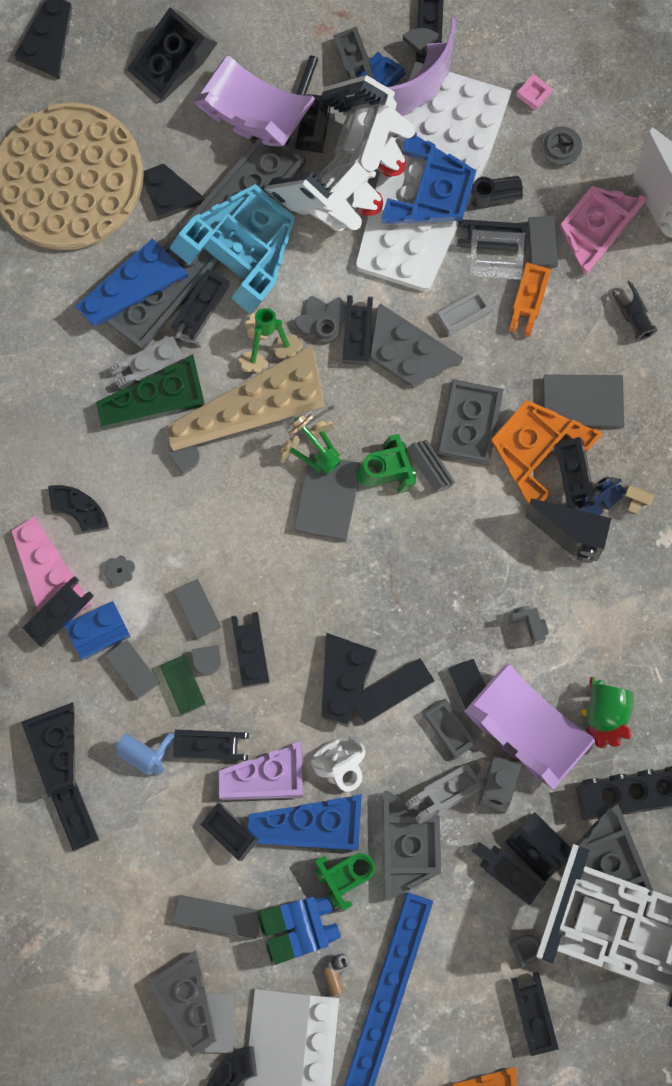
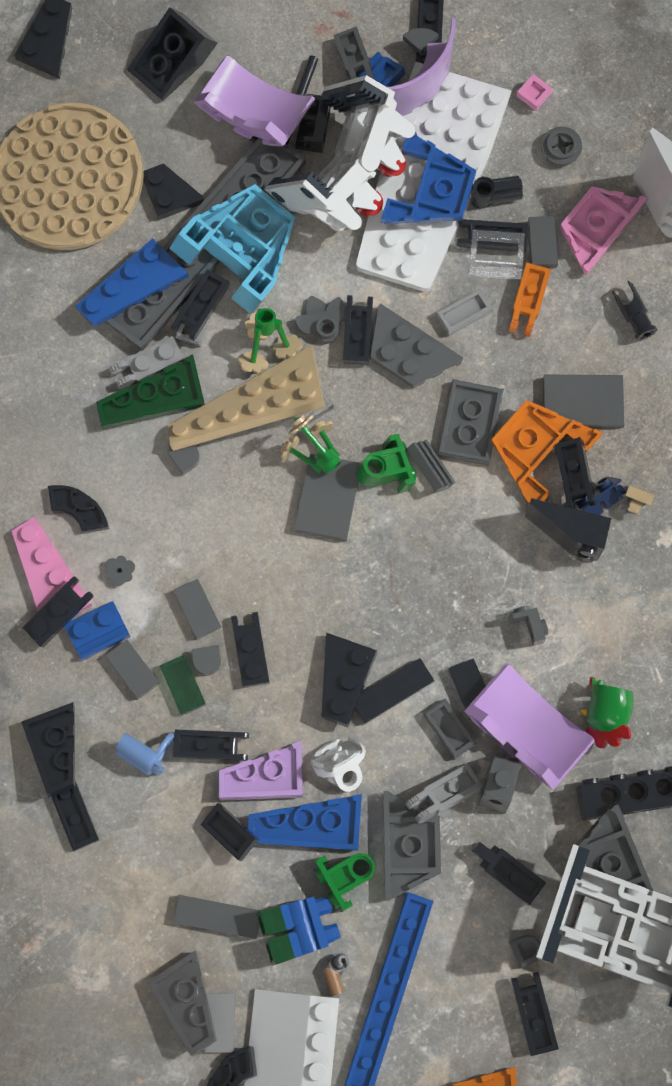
(539, 846): black panel -> none

